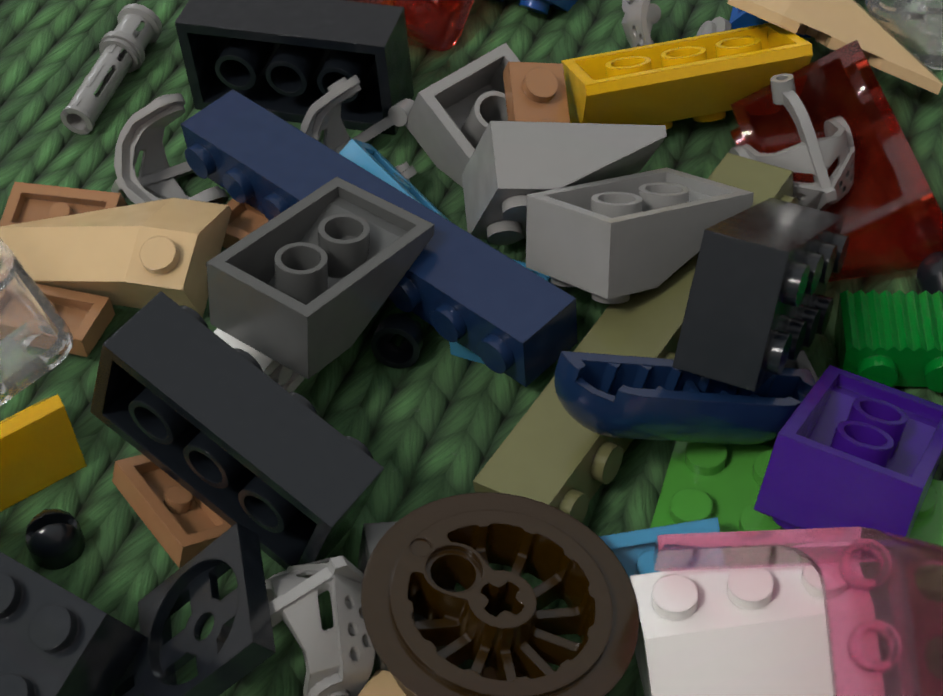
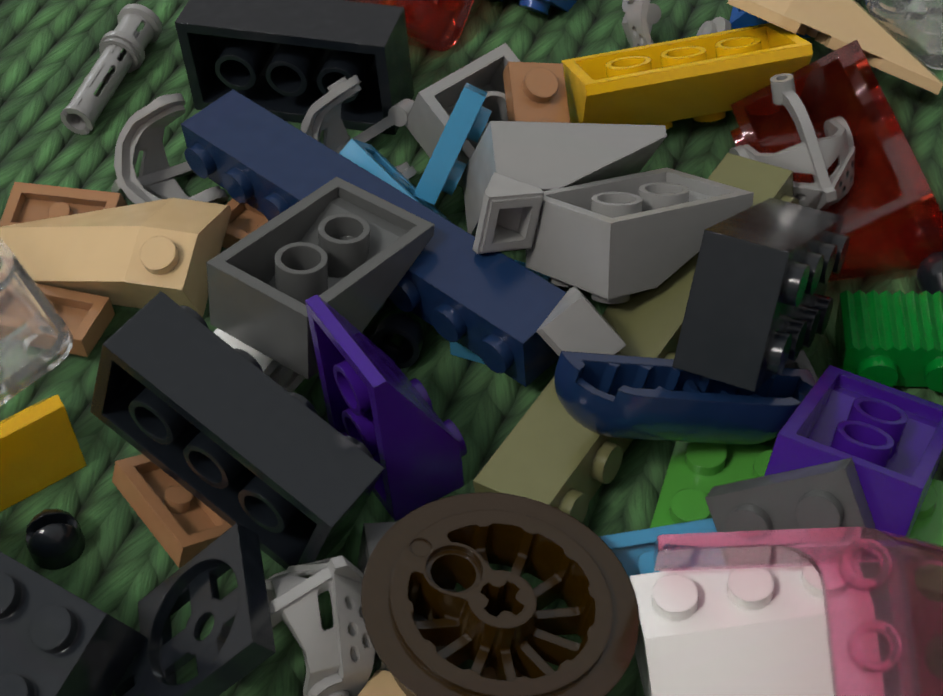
(386, 412): none -> dark purple slope
(443, 168): none -> dark azure plate
(508, 215): none -> light grey slope
(579, 327): none -> light grey slope
(794, 499): none -> dark grey plate

